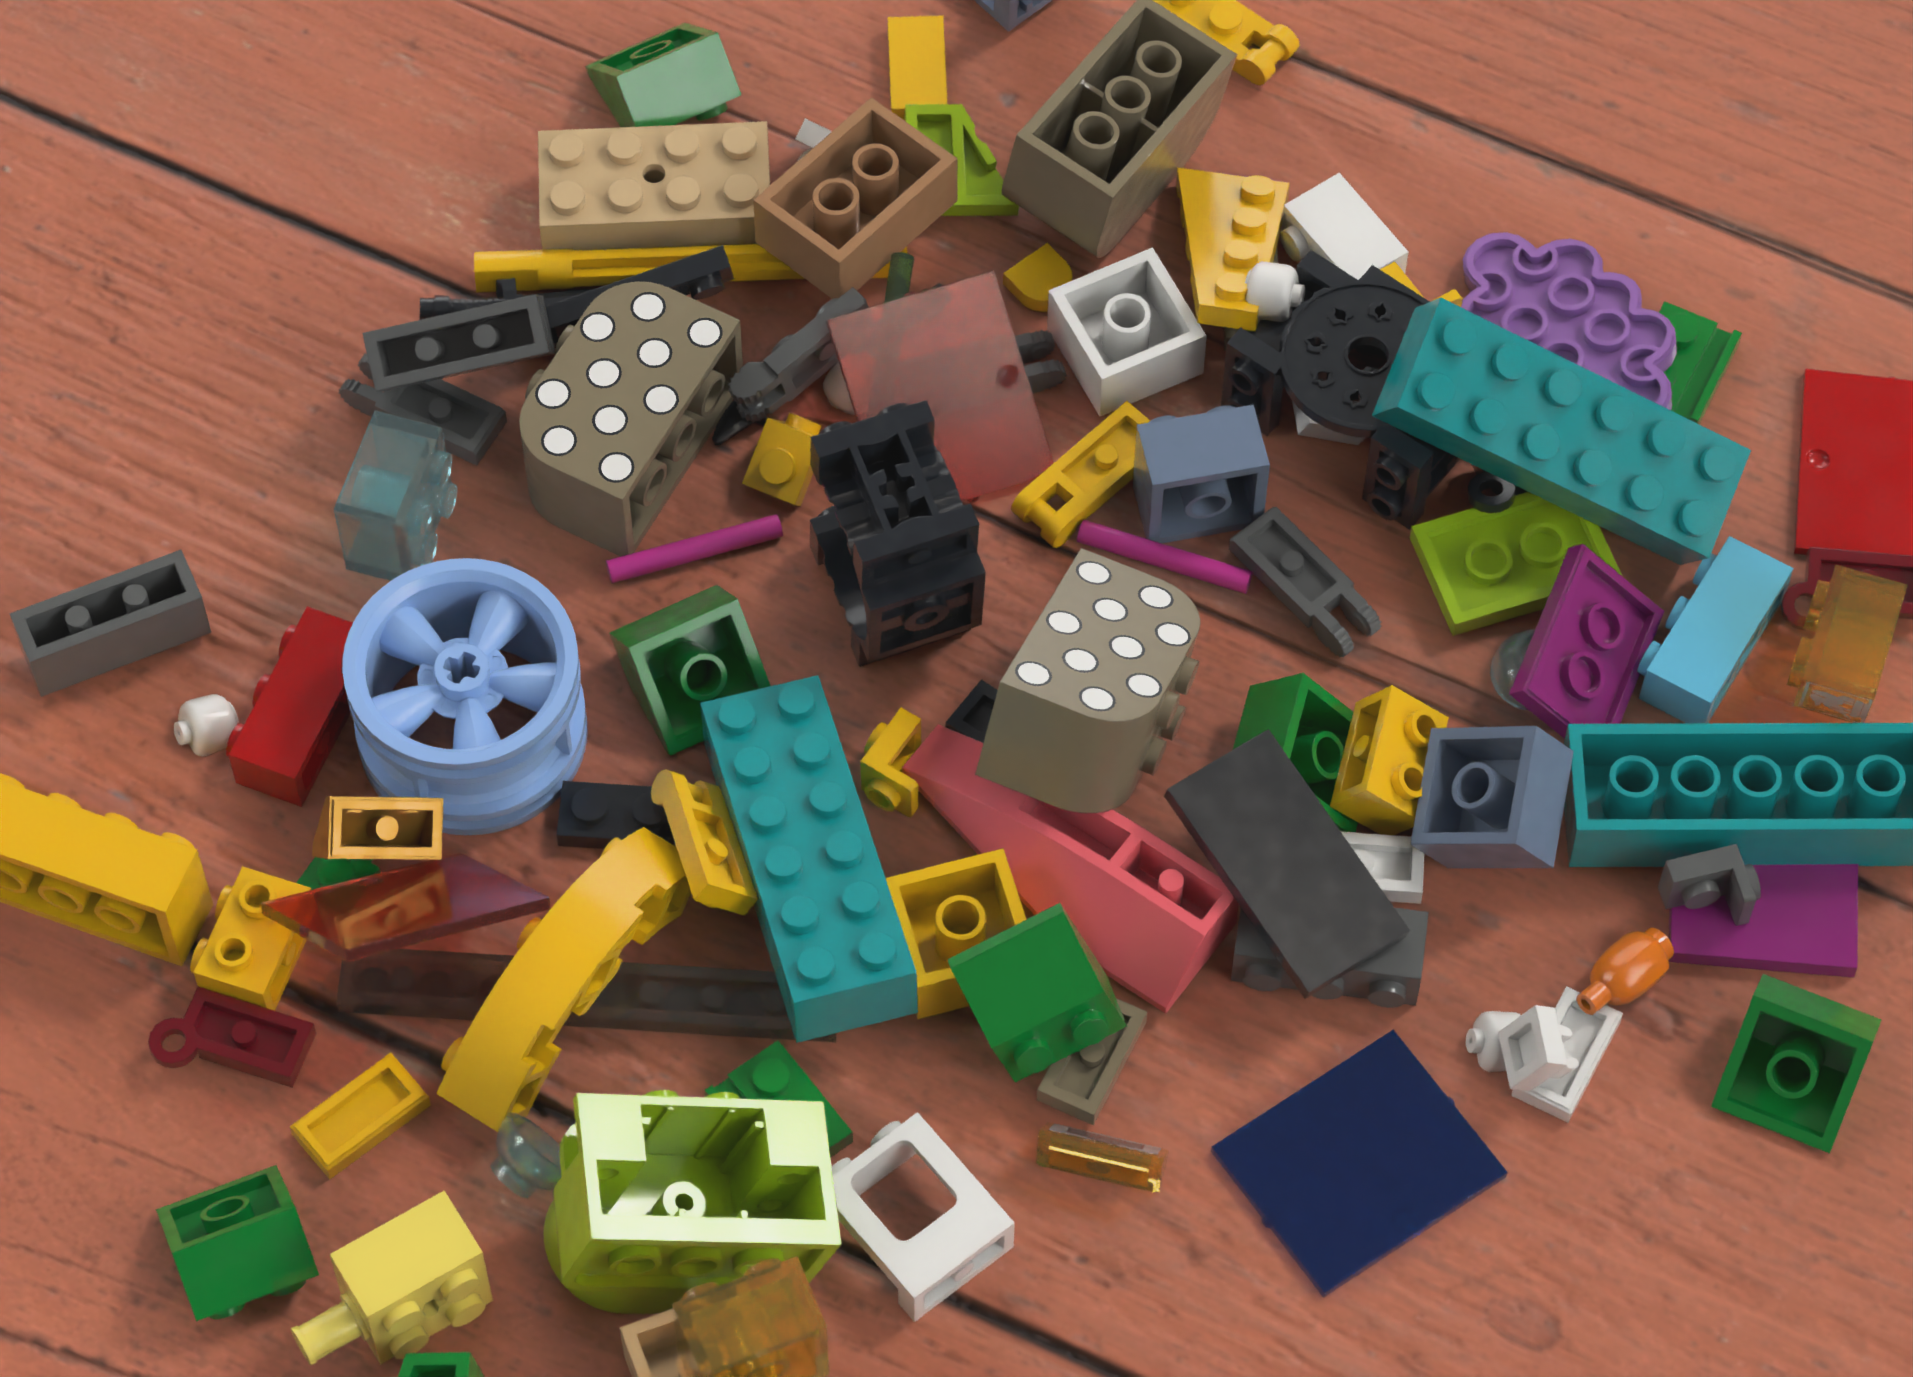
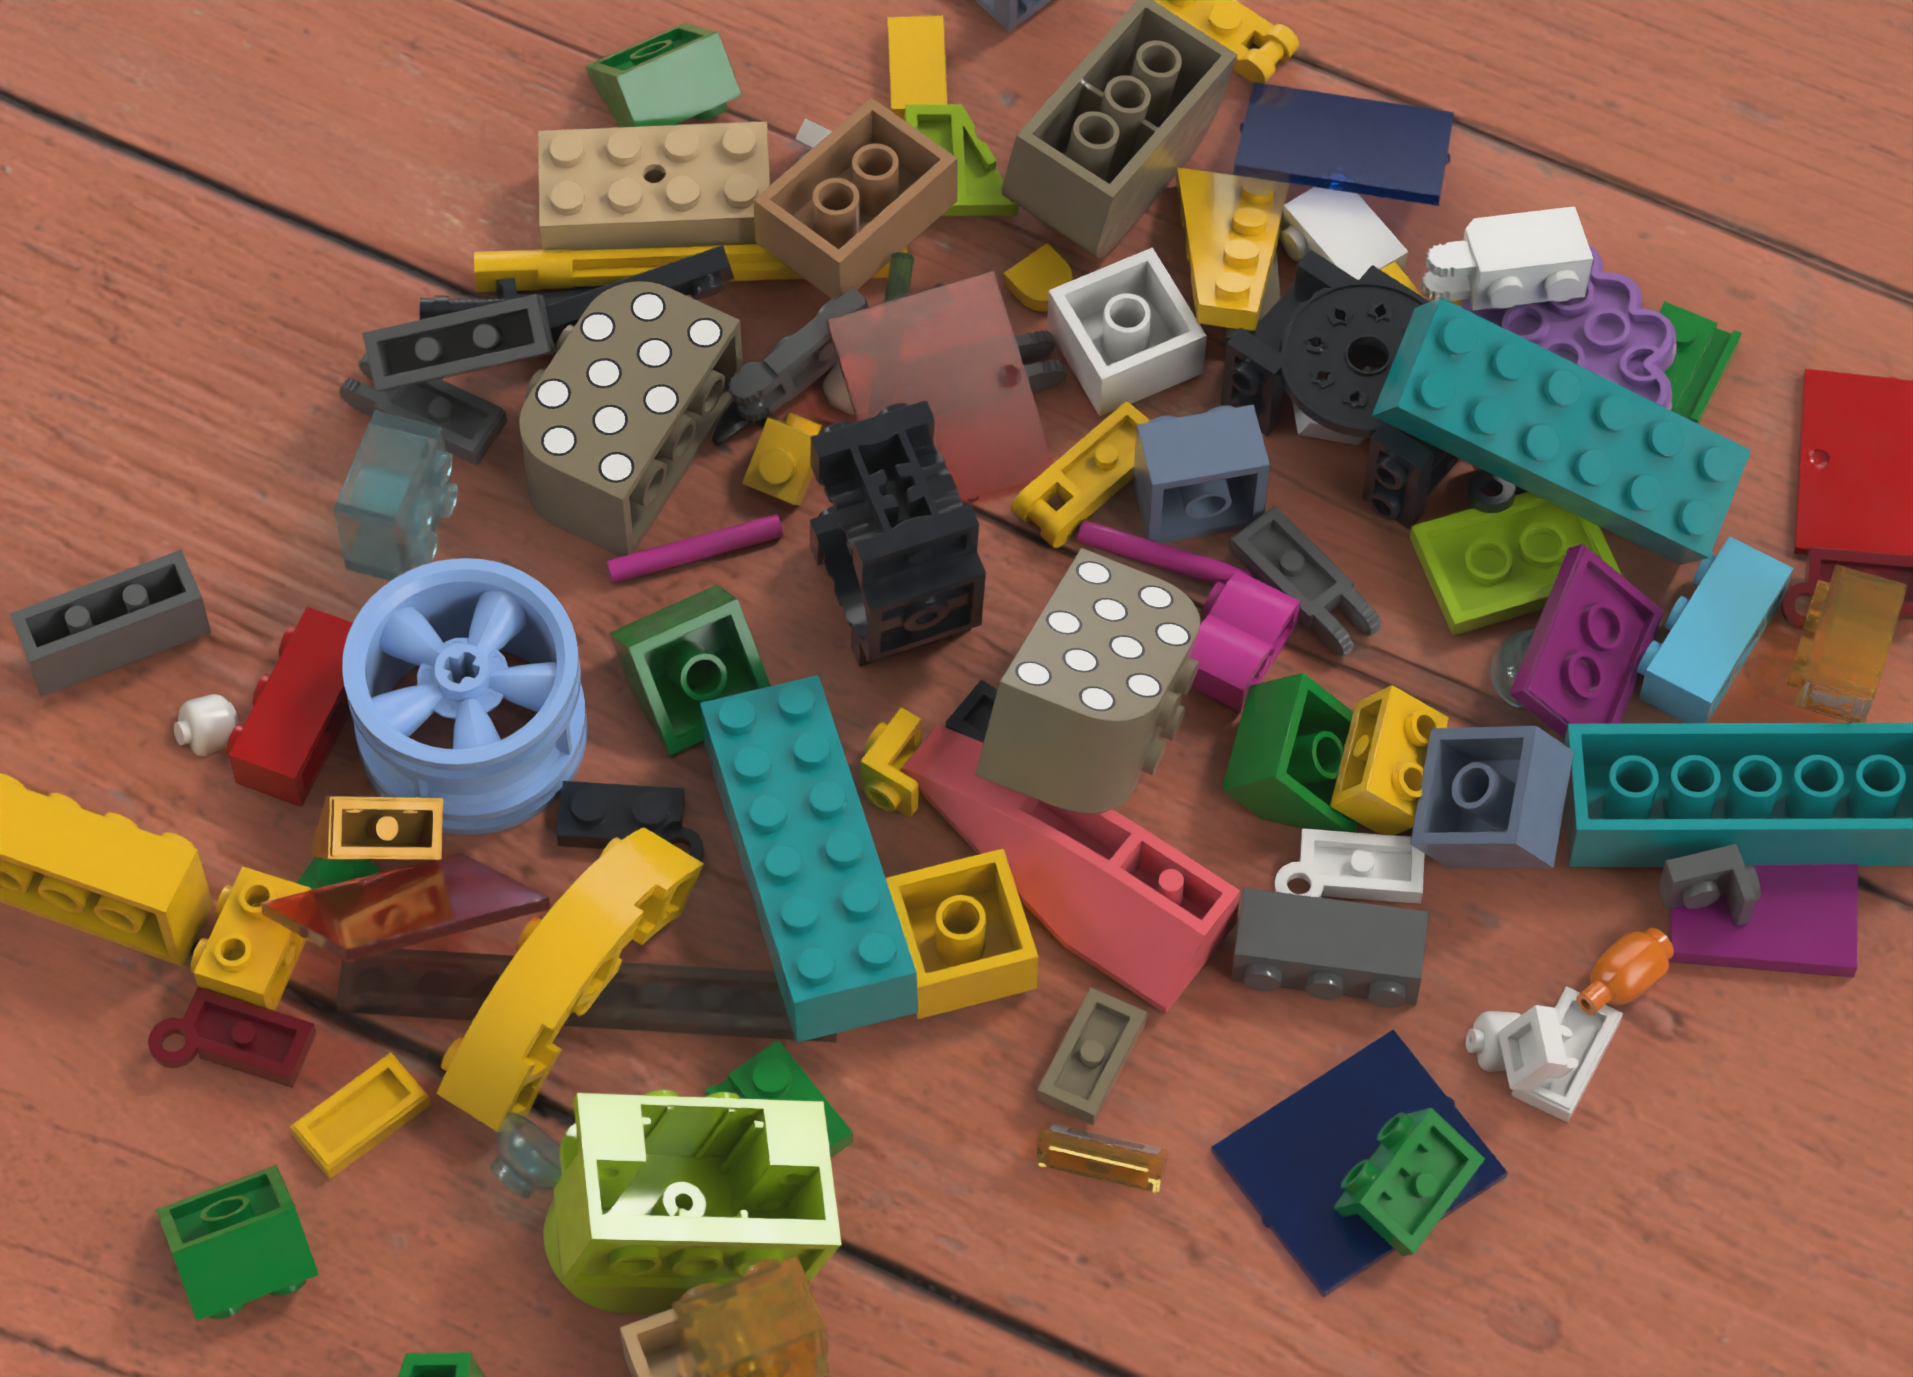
(402, 1285): light yellow brick -> none
(705, 842): yellow plate -> none
(945, 1251): white window -> none
(1037, 992): green slope -> none
(1241, 637): none -> dark pink brick
(1274, 290): white piece -> none
(1286, 863): black tile -> none
(1344, 144): none -> clear blue piece
(1409, 1178): none -> green bracket
(1512, 261): none -> white hinge
(1796, 1063): green slope -> none

